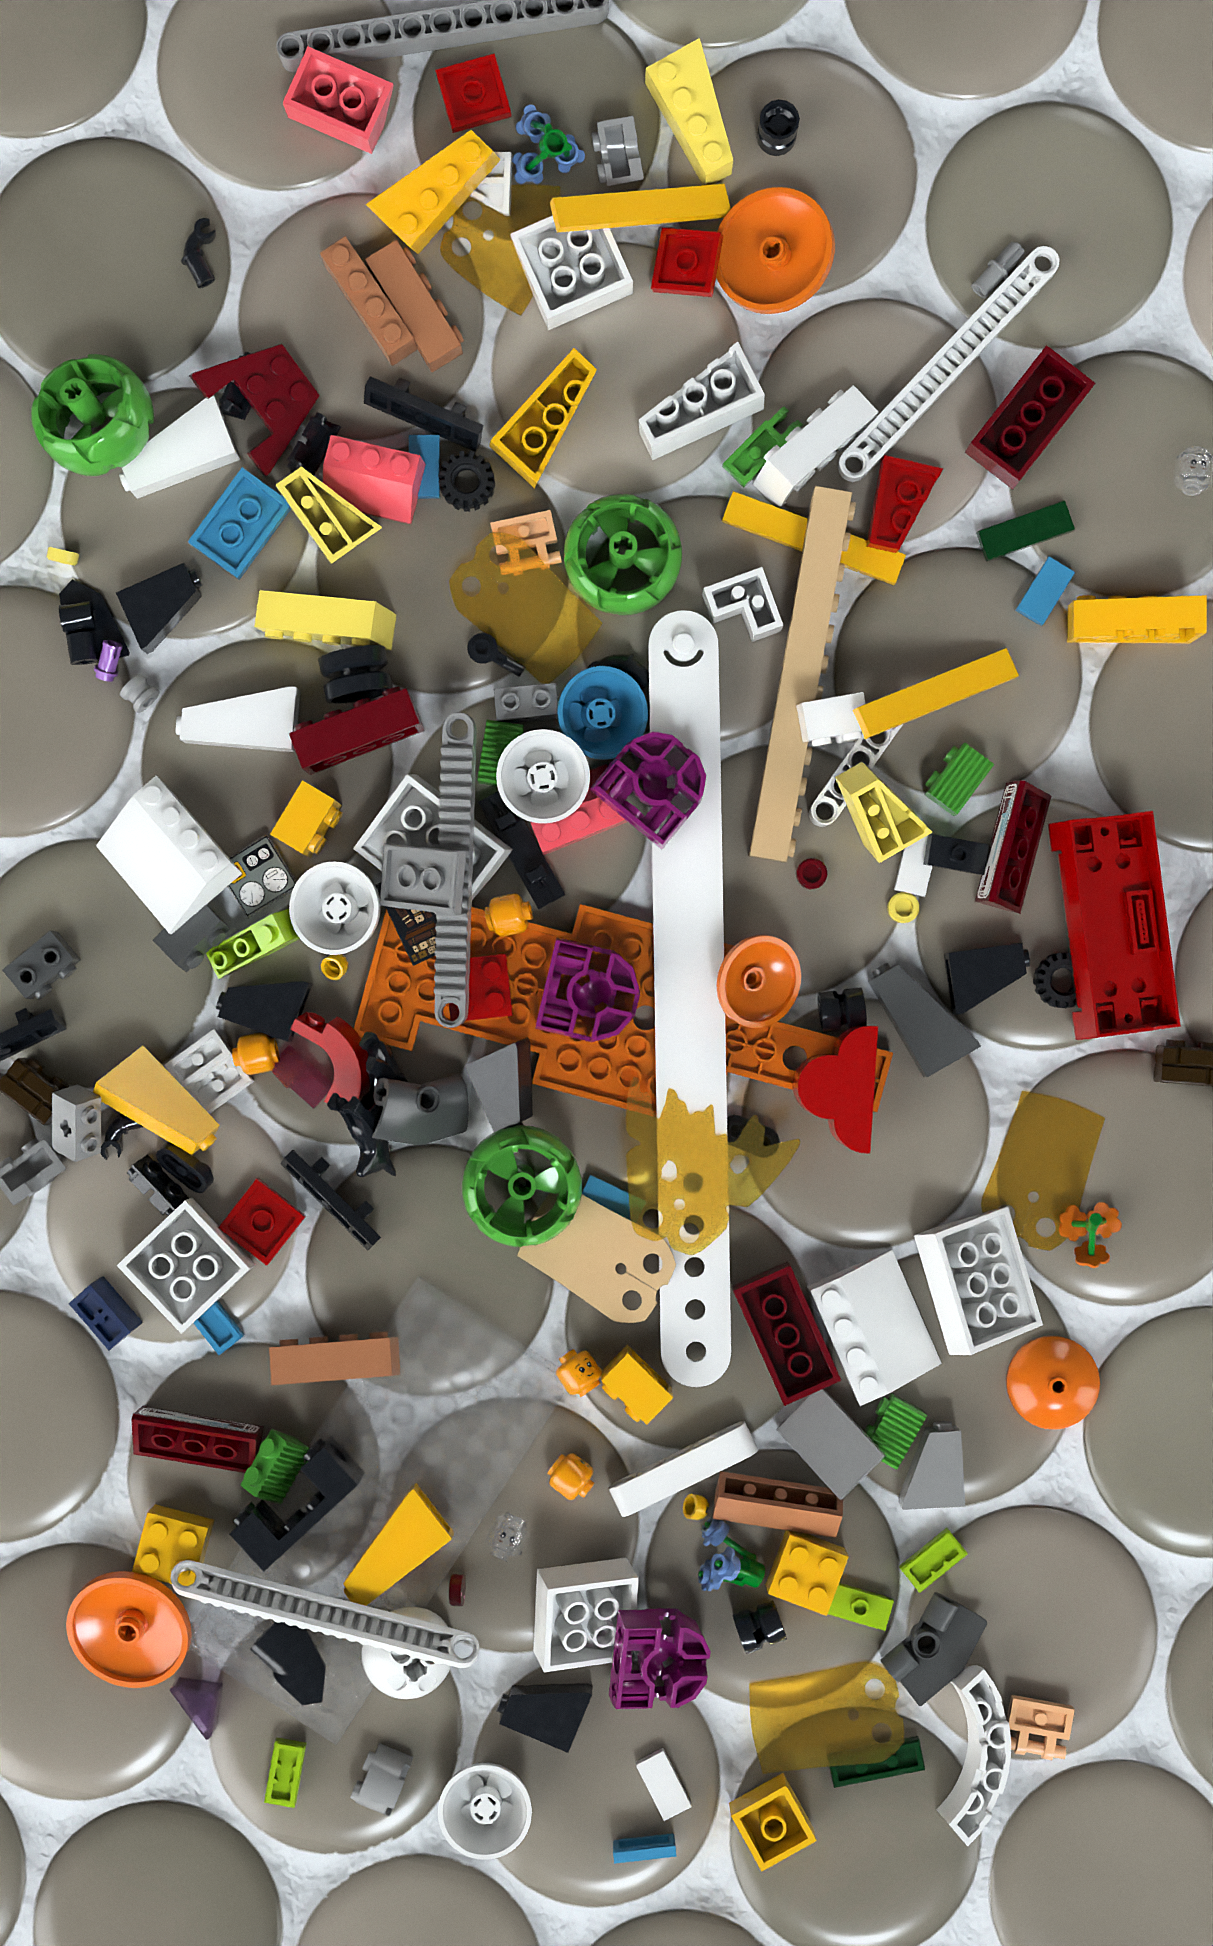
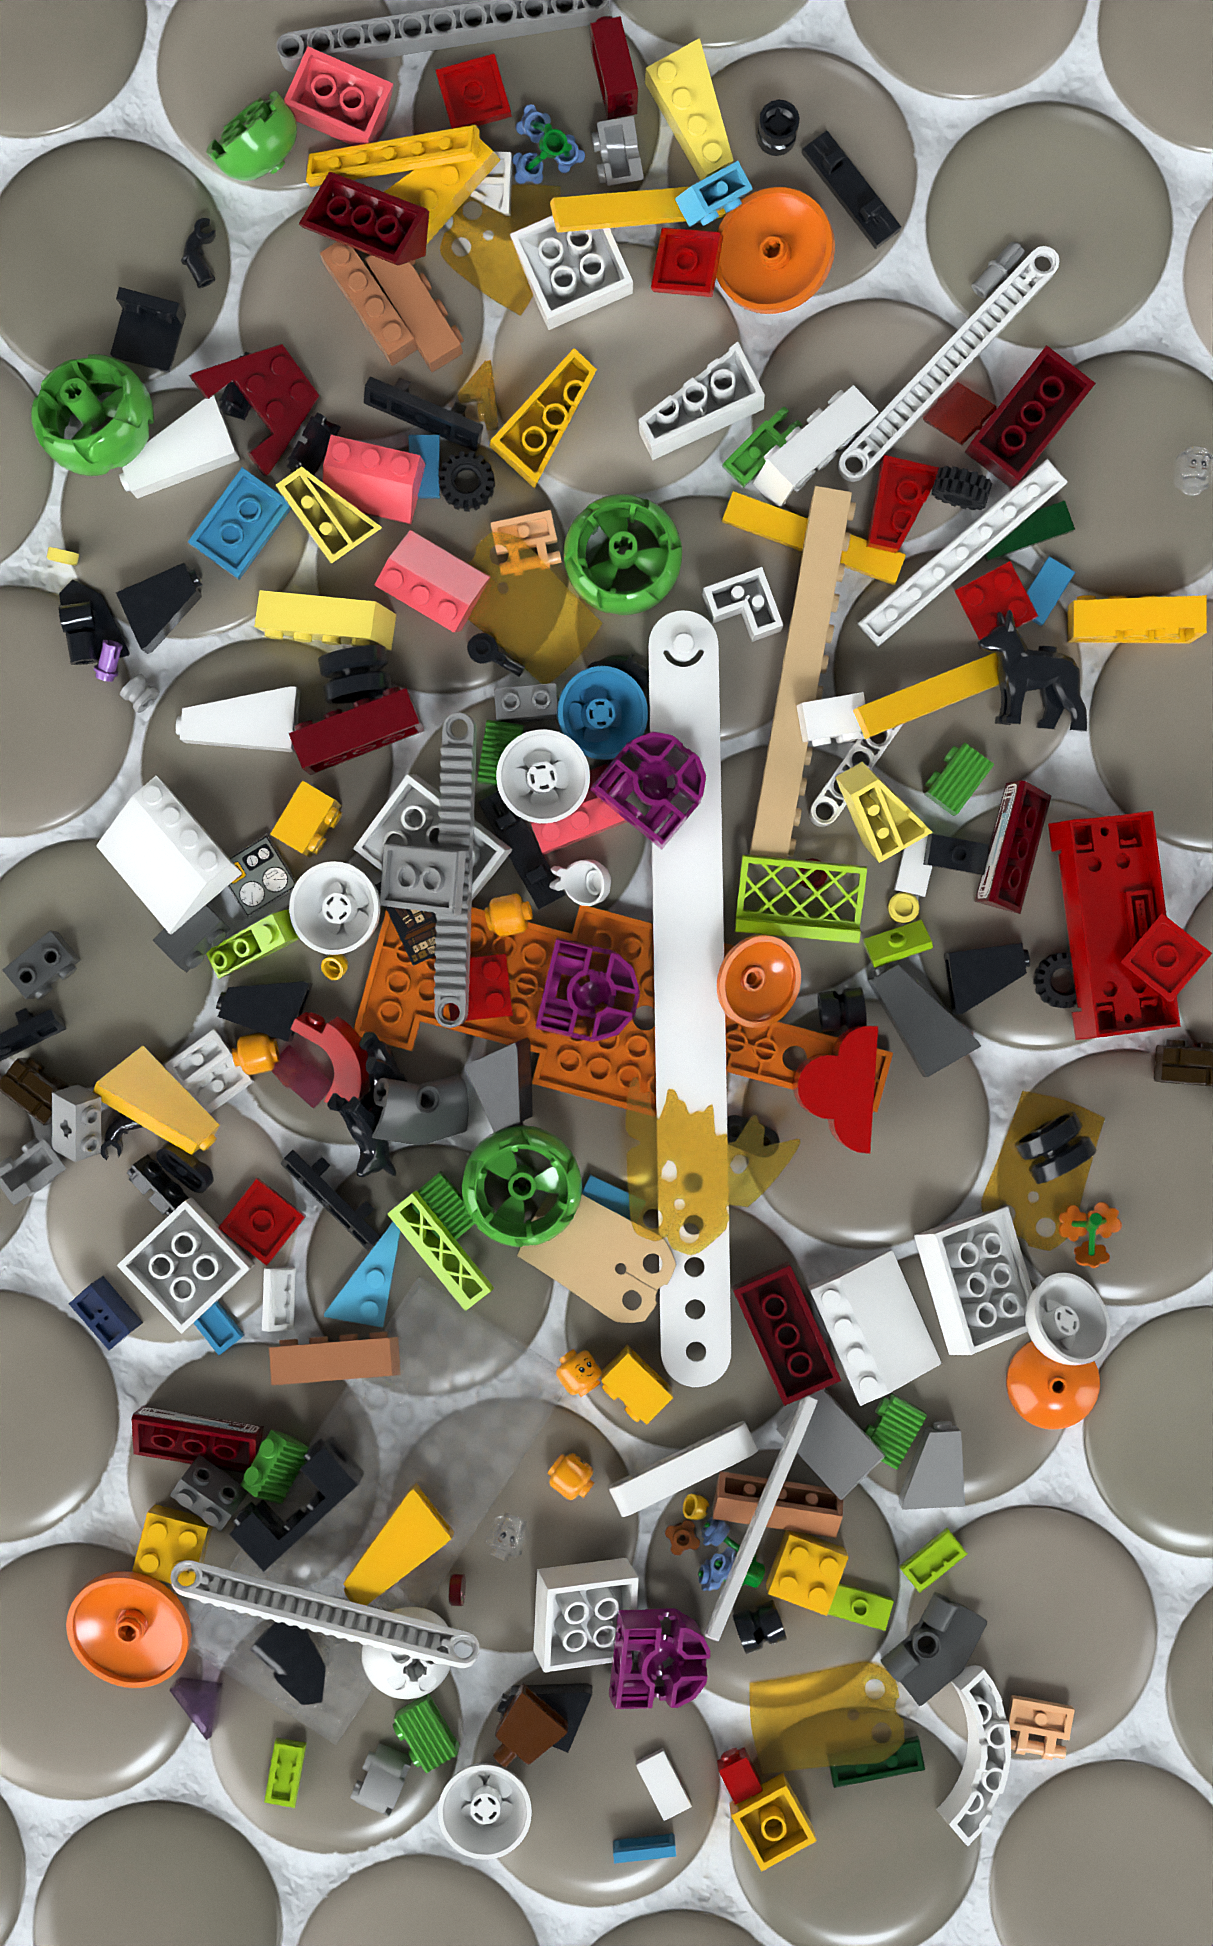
(147, 330): none -> black bracket
(209, 1493): none -> dark grey brick
(259, 148): none -> bright green cylinder
(278, 1299): none -> white plate
(368, 220): none -> dark red slope
(368, 1290): none -> medium azure wing
(395, 155): none -> yellow tile
(425, 1733): none -> bright green brick
(432, 581): none -> coral slope
(440, 1254): none -> fence
(446, 1204): none -> bright green brick
(482, 388): none -> clear yellow slope
(528, 1728): none -> reddish brown torso
(584, 881): none -> white piece
(614, 67): none -> dark red window
(674, 1533): none -> dark orange plate
(714, 193): none -> medium azure brick
(739, 1774): none -> red brick
(760, 1519): none -> white tile
(794, 924): none -> lime fence
(851, 190): none -> black hinge
(898, 943): none -> lime plate
(959, 413): none -> clear red piece
(961, 488): none -> black tyre
(962, 553): none -> white tile
(995, 593): none -> red plate
(1031, 670): none -> black animal
(1055, 1147): none -> black wheel
(1067, 1320): none -> white piece
(1166, 957): none -> red plate

